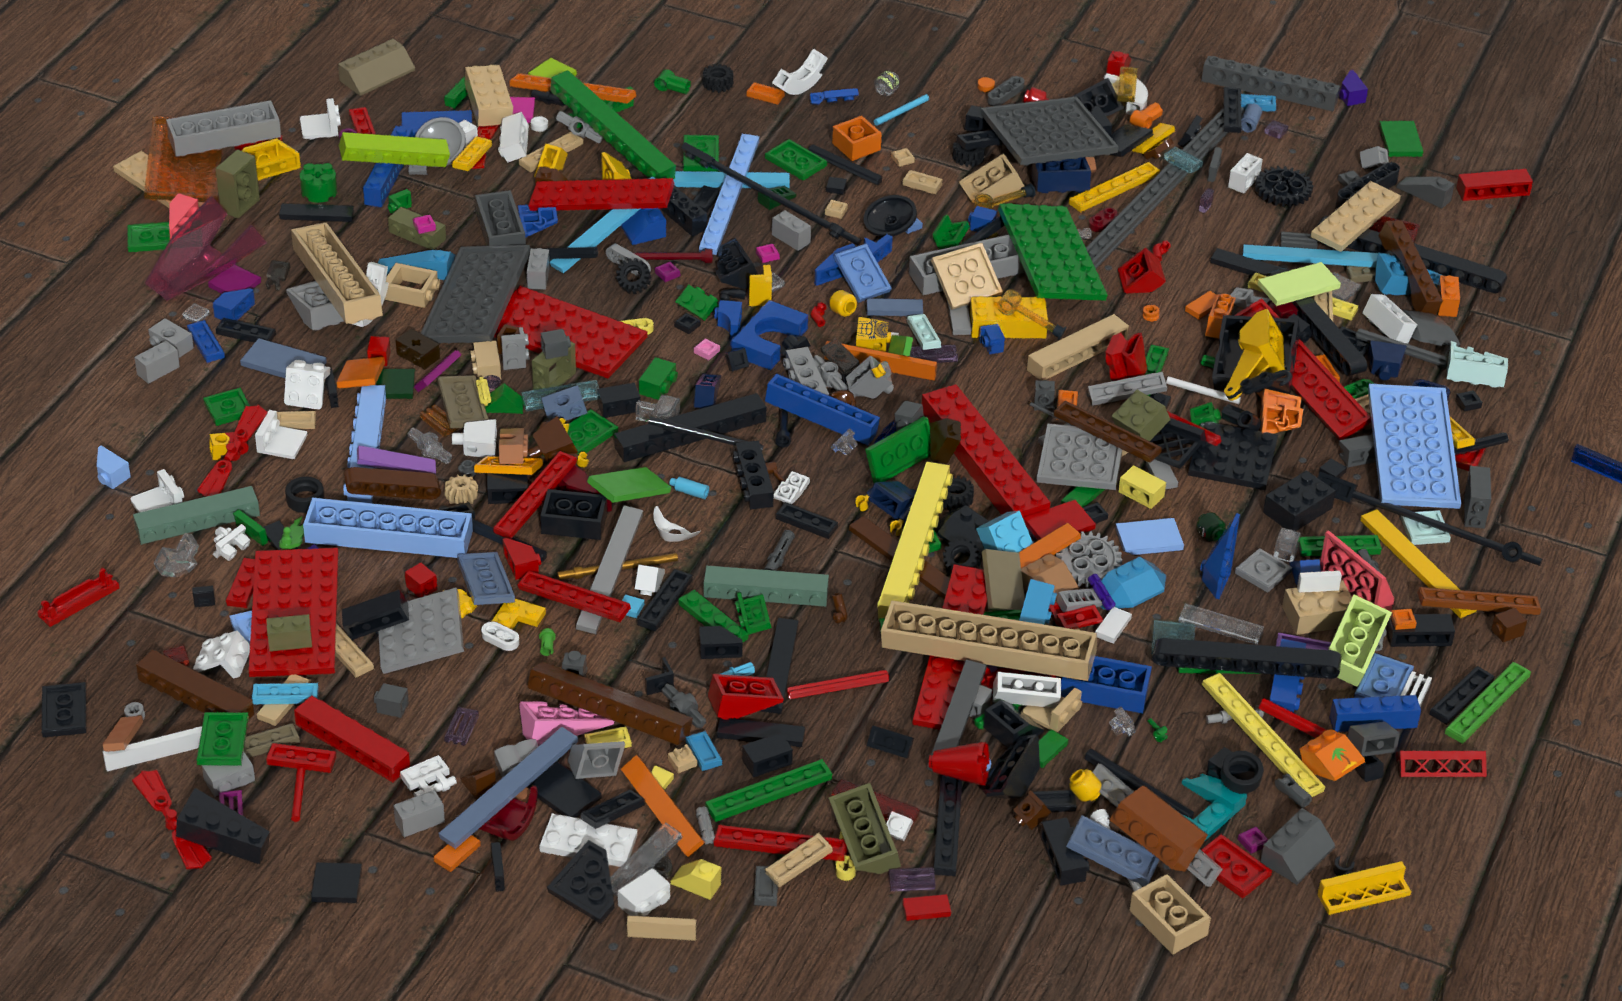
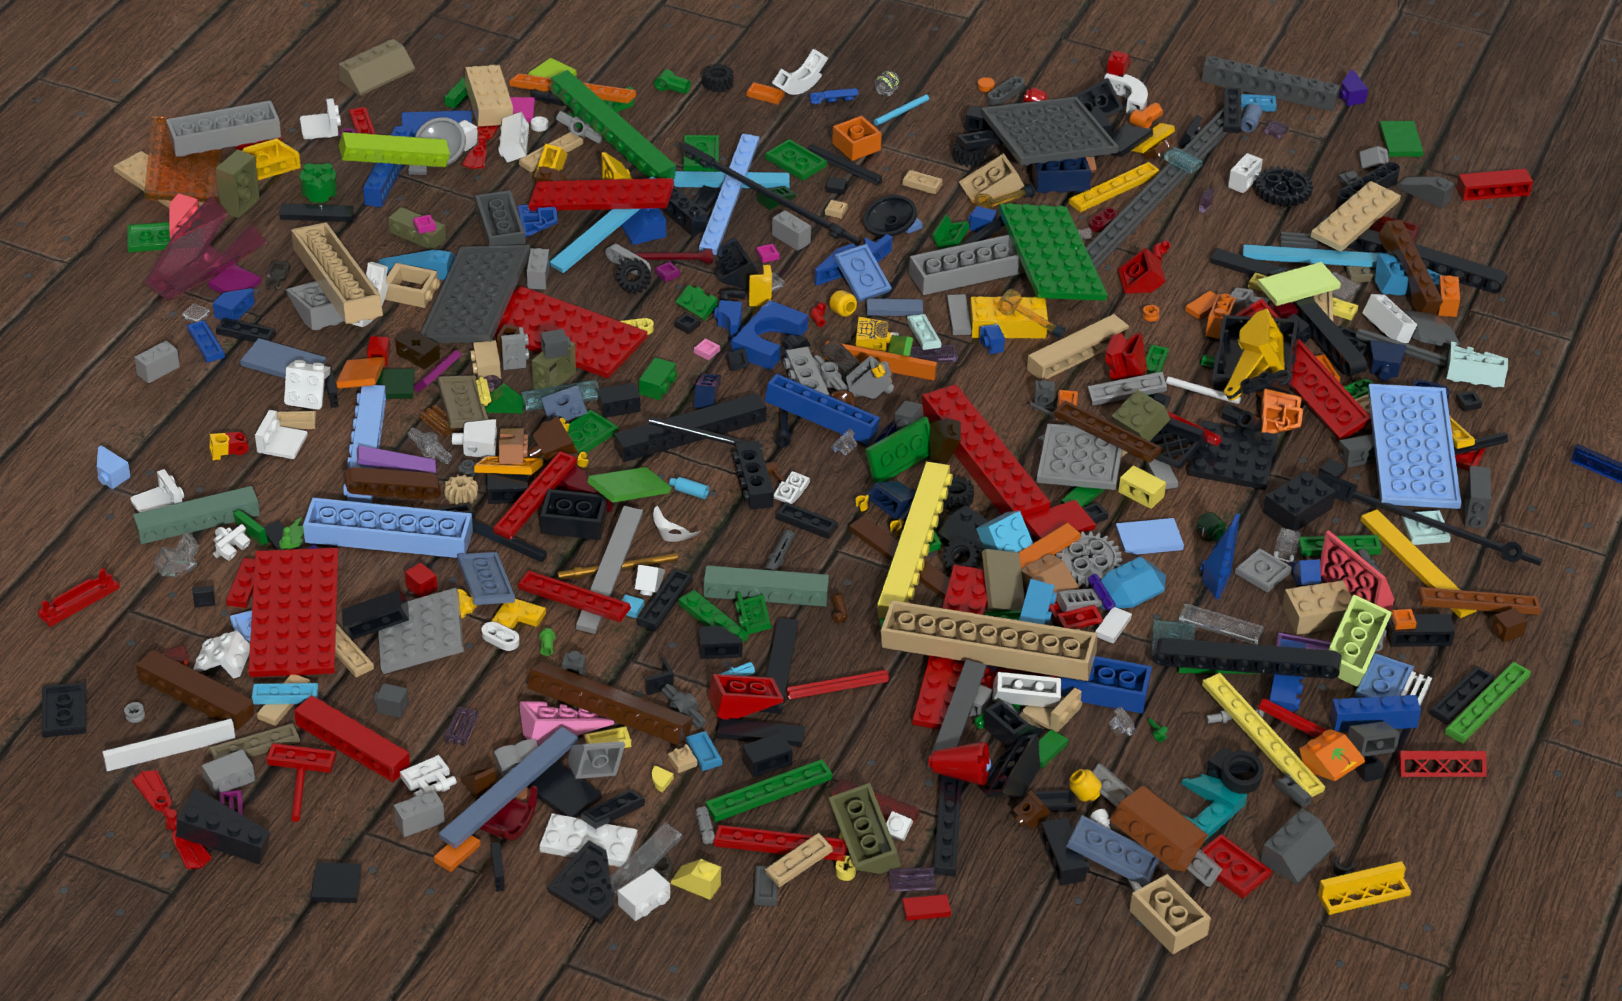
(122, 733): nougat tile -> none
(172, 333): light grey brick -> none
(222, 739): green tile -> none
(226, 406): green tile -> none
(248, 423): red piece -> none
(289, 632): olive slope -> none
(300, 485): black tyre -> none
(398, 200): green bracket -> none
(472, 153): yellow tile -> none
(520, 558): red slope -> none
(572, 253): black axle -> none
(661, 804): orange tile -> none
(661, 928): tan tile -> none
(665, 408): clear brick -> none
(890, 741): black plate -> none
(902, 157): tan tile -> none
(966, 275): tan plate -> none
(1127, 84): clear yellow tile -> none
(1133, 781): black axle -> none
(1204, 414): green bracket -> none
(1215, 163): dark grey tile -> none
(1252, 840): magenta tile -> none
(1319, 581): white tile -> none

